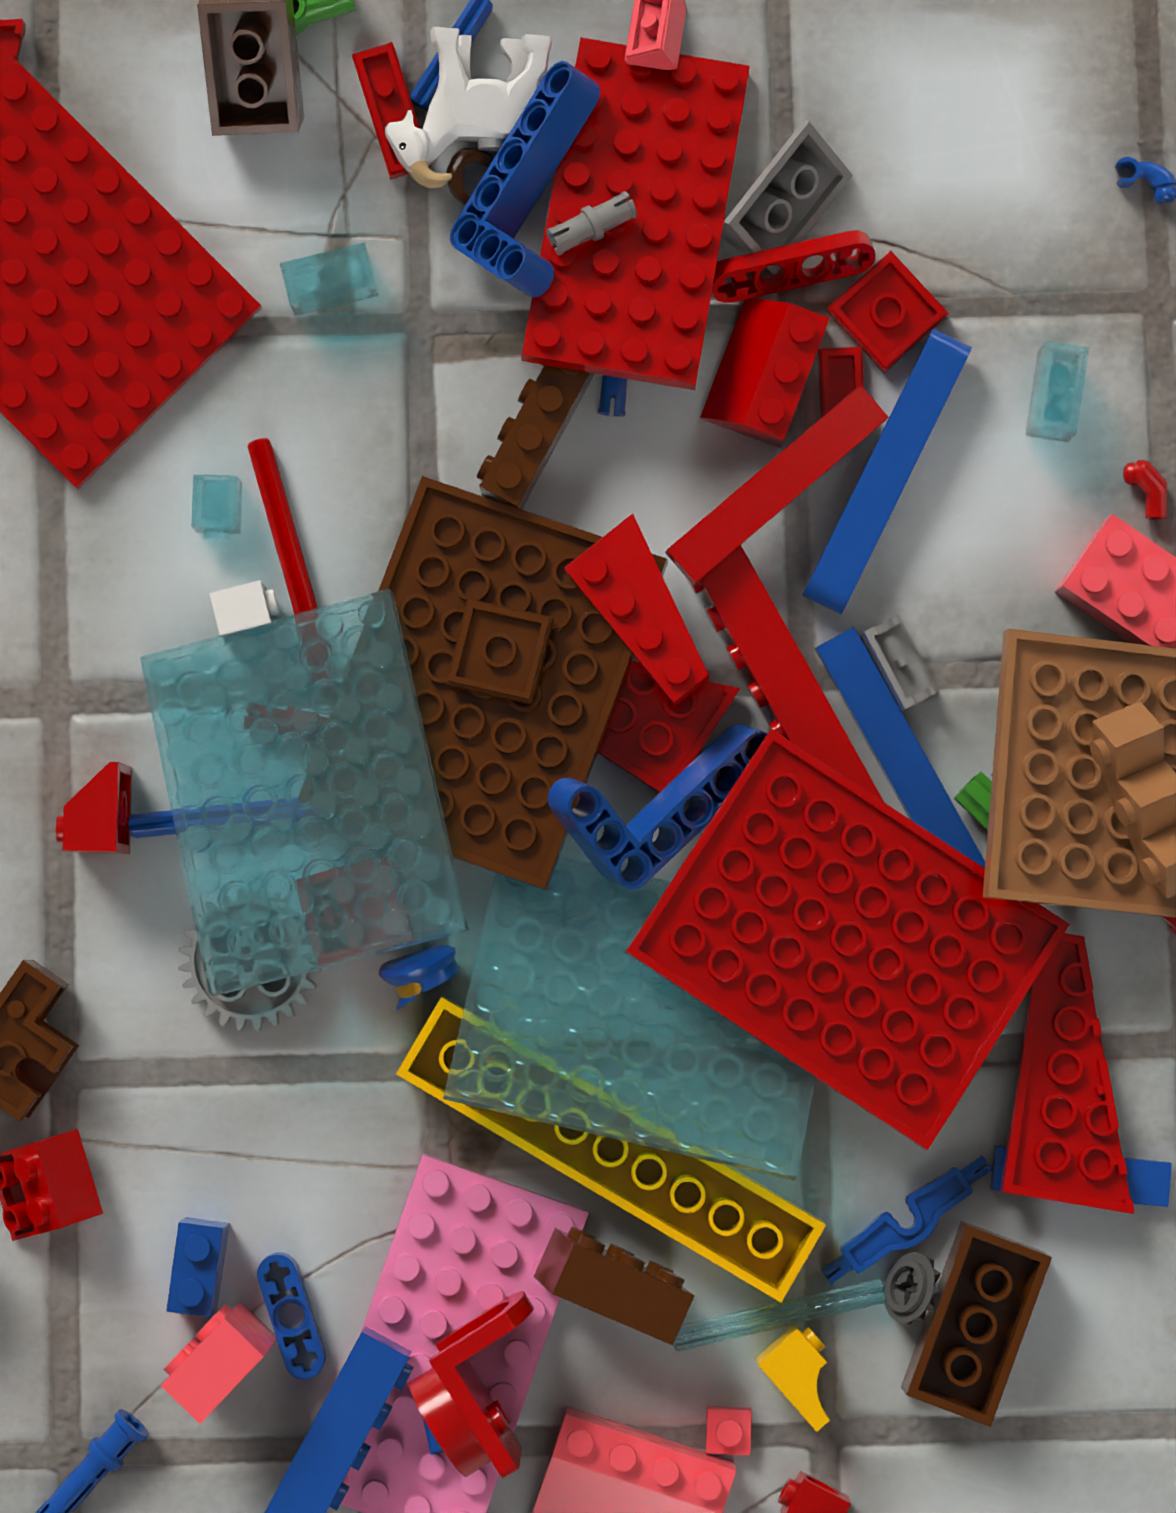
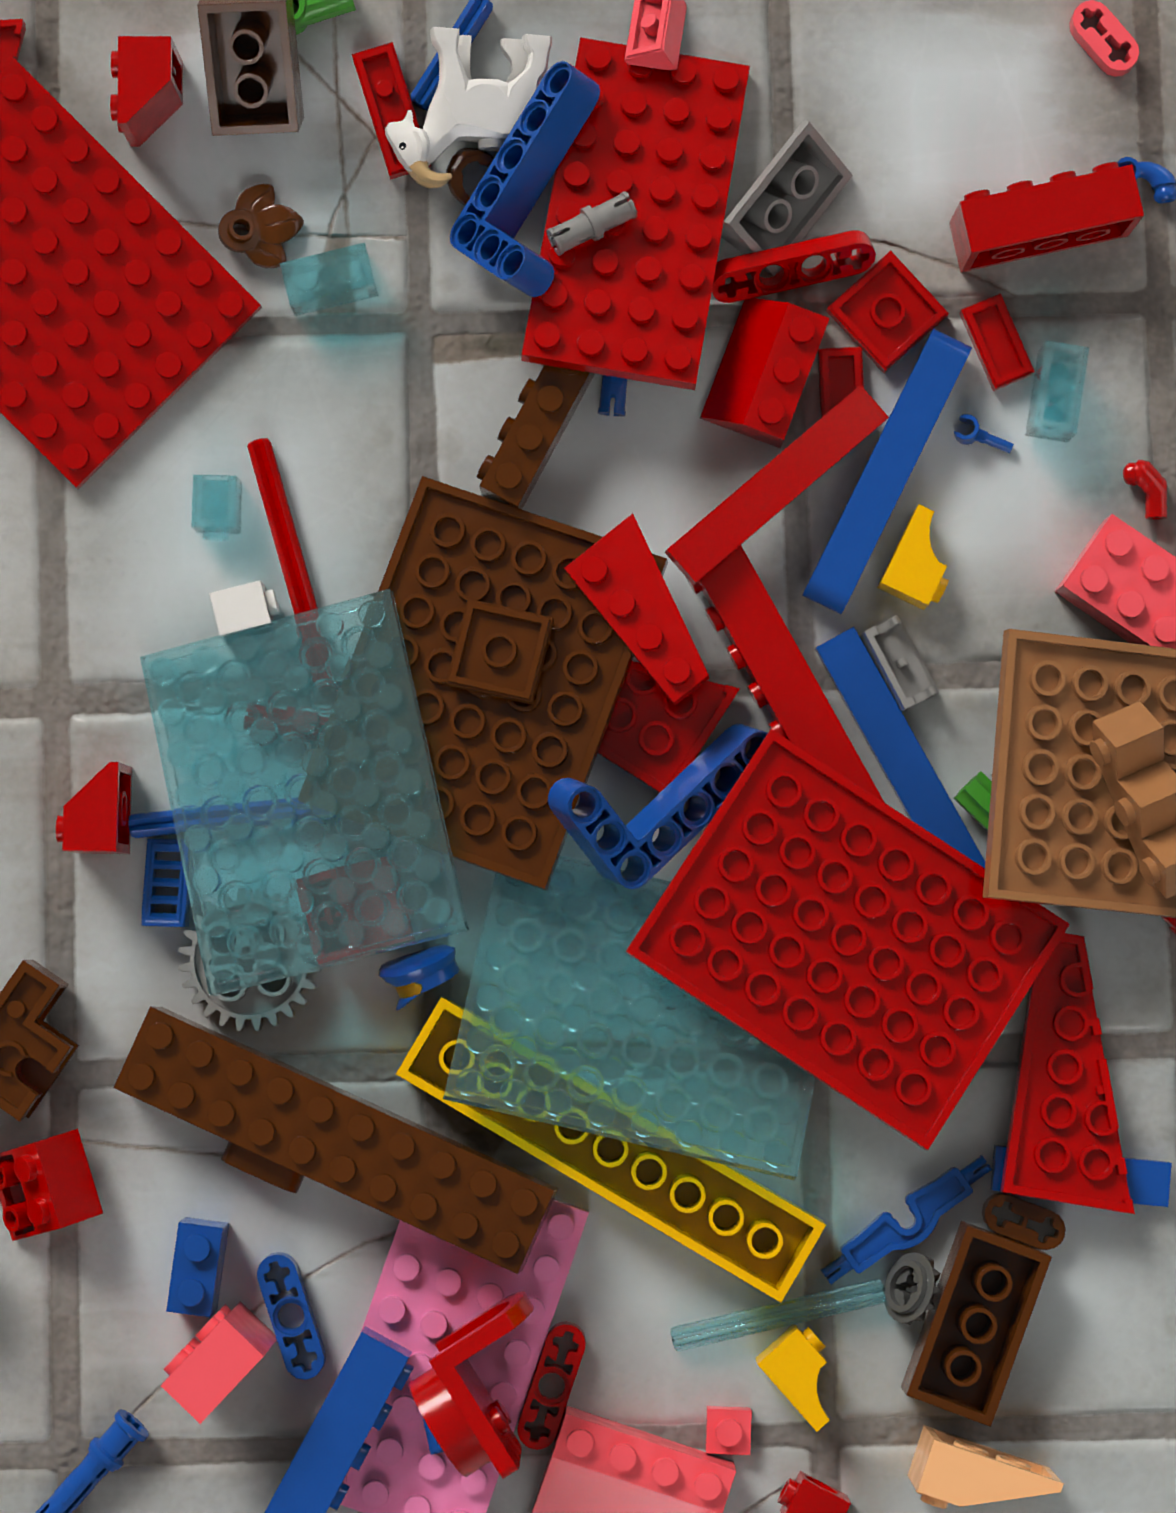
(148, 85): none -> red slope
(149, 917): none -> blue slope
(262, 1168): none -> reddish brown beam
(266, 226): none -> reddish brown plate
(336, 1138): none -> reddish brown brick
(529, 1413): none -> red beam
(614, 1284): reddish brown brick -> none
(913, 569): none -> yellow arch
(970, 1473): none -> light nougat slope
(981, 435): none -> blue hand
(996, 342): none -> red tile
(1027, 1211): none -> reddish brown beam
(1046, 216): none -> red brick
(1111, 31): none -> coral beam

